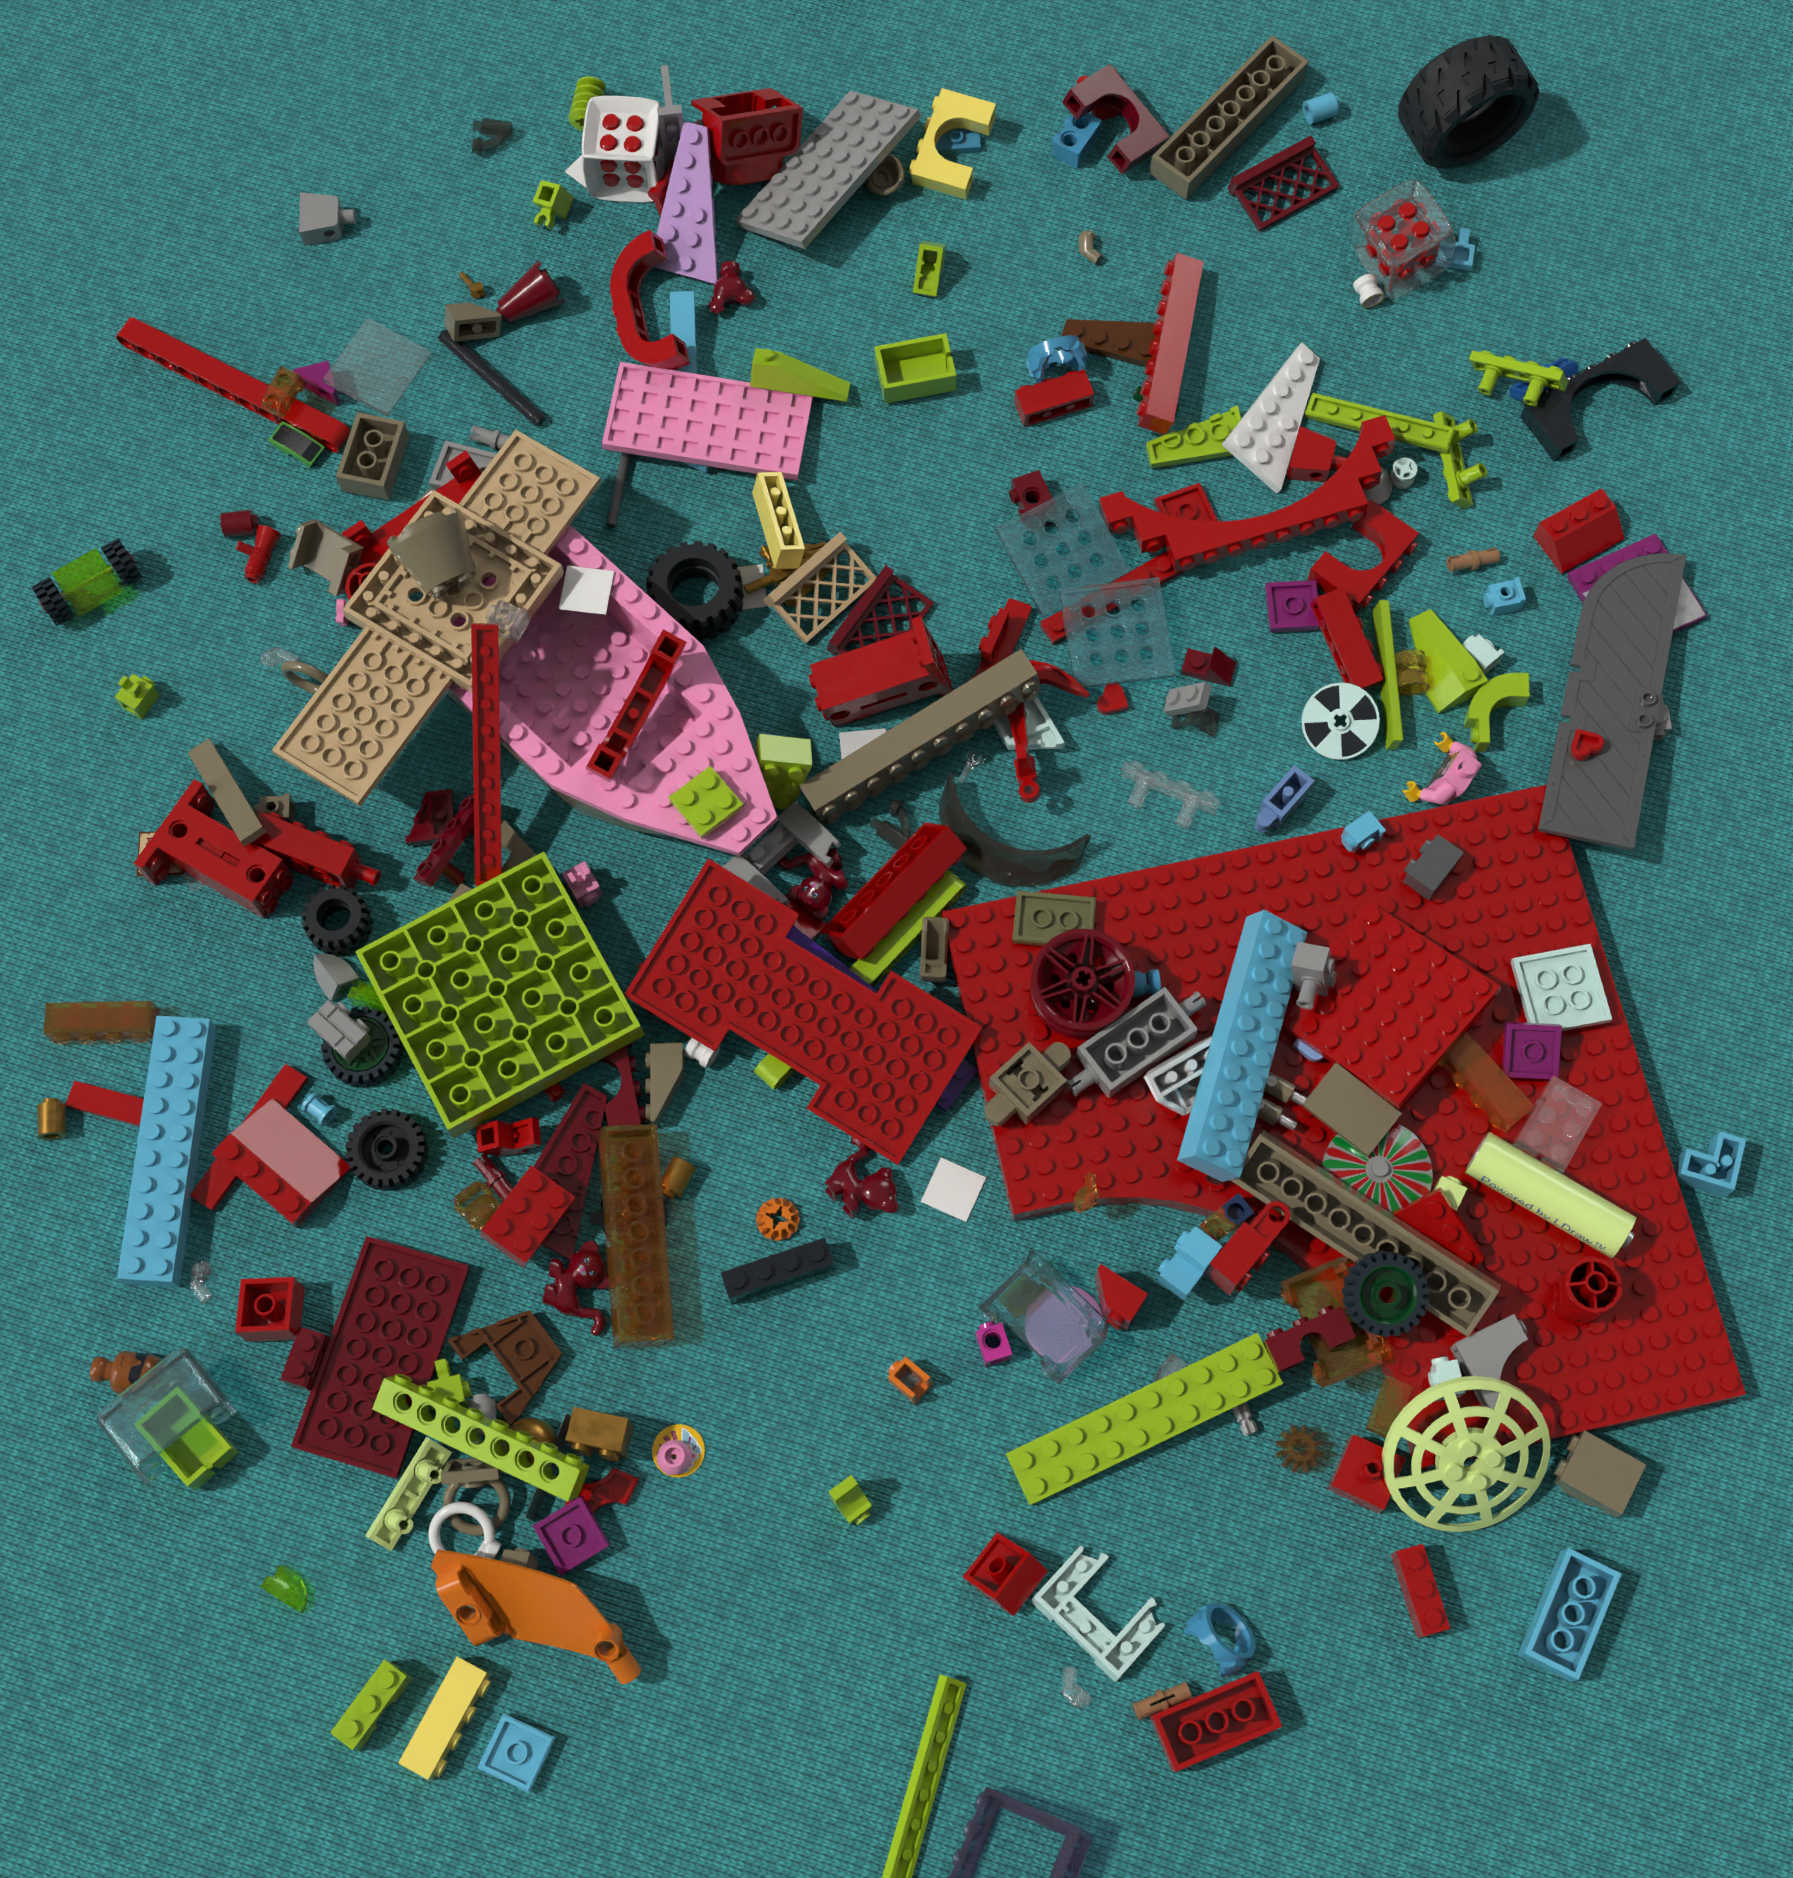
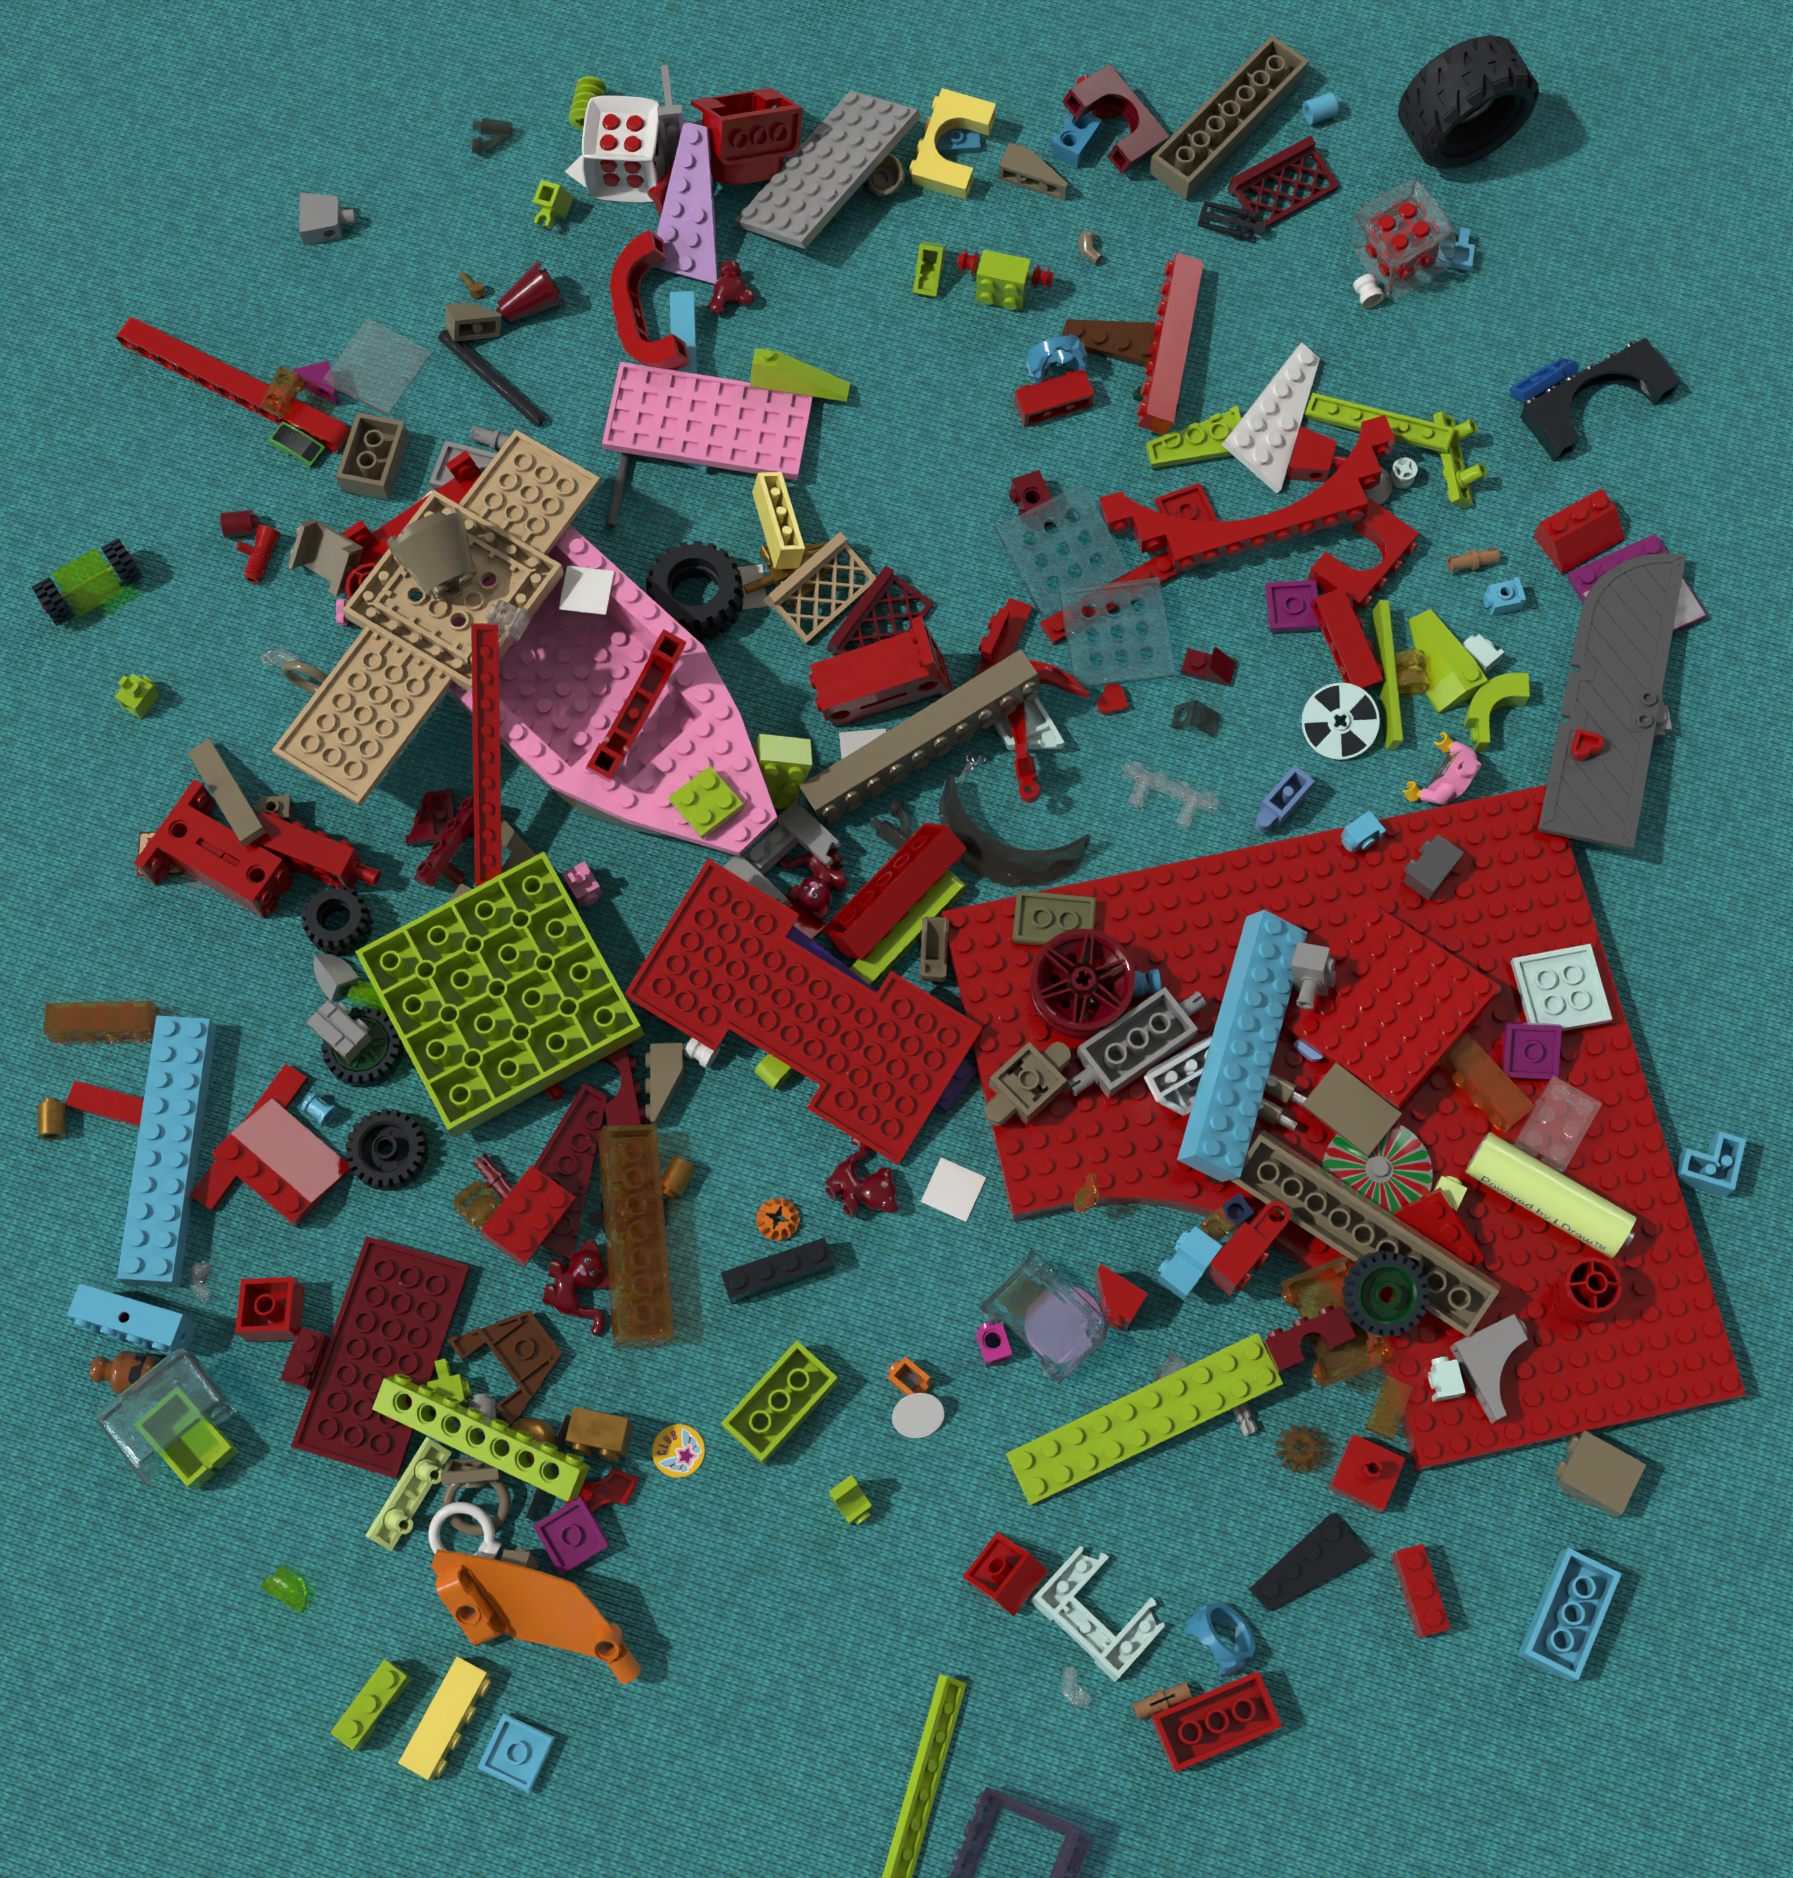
(130, 1319): none -> medium azure brick
(506, 1138): red brick -> none
(676, 1466): bright pink plate -> none
(780, 1402): none -> lime brick
(915, 368): lime piece -> none
(918, 1415): none -> white sticker
(1003, 277): none -> lime brick
(1028, 170): none -> dark tan slope
(1187, 699): light grey plate -> none
(1259, 227): none -> black piece
(1312, 1561): none -> black wing
(1464, 1444): yellowish green dish -> none
(1511, 368): lime plate -> none

